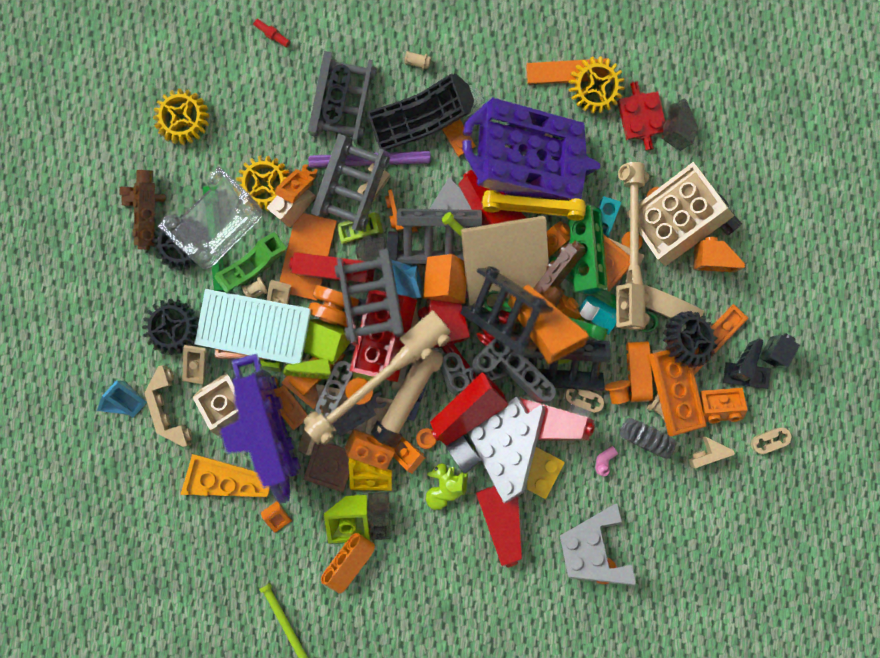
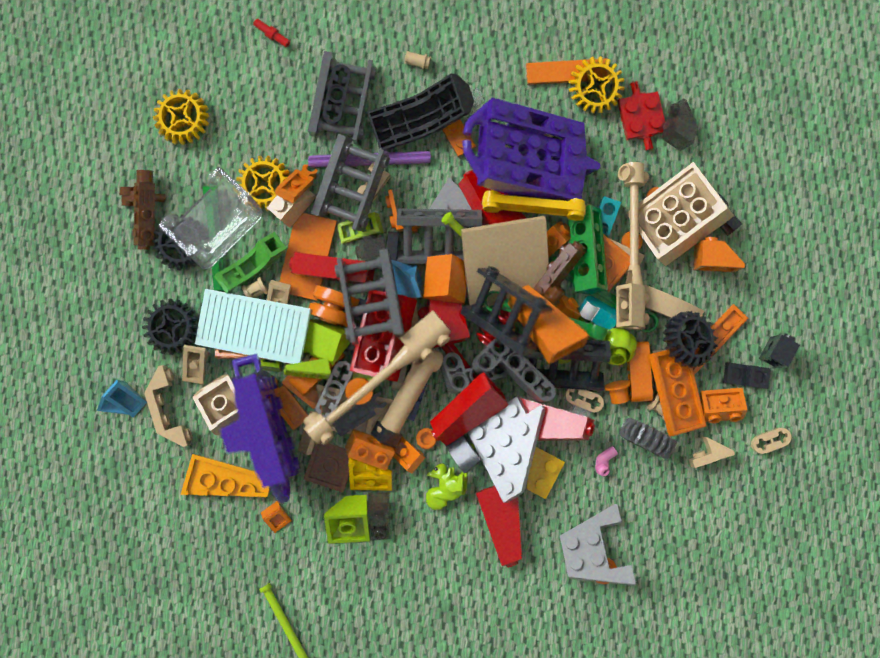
(347, 563): orange beam -> none
(622, 345): none -> lime plant
(747, 363): black slope -> none

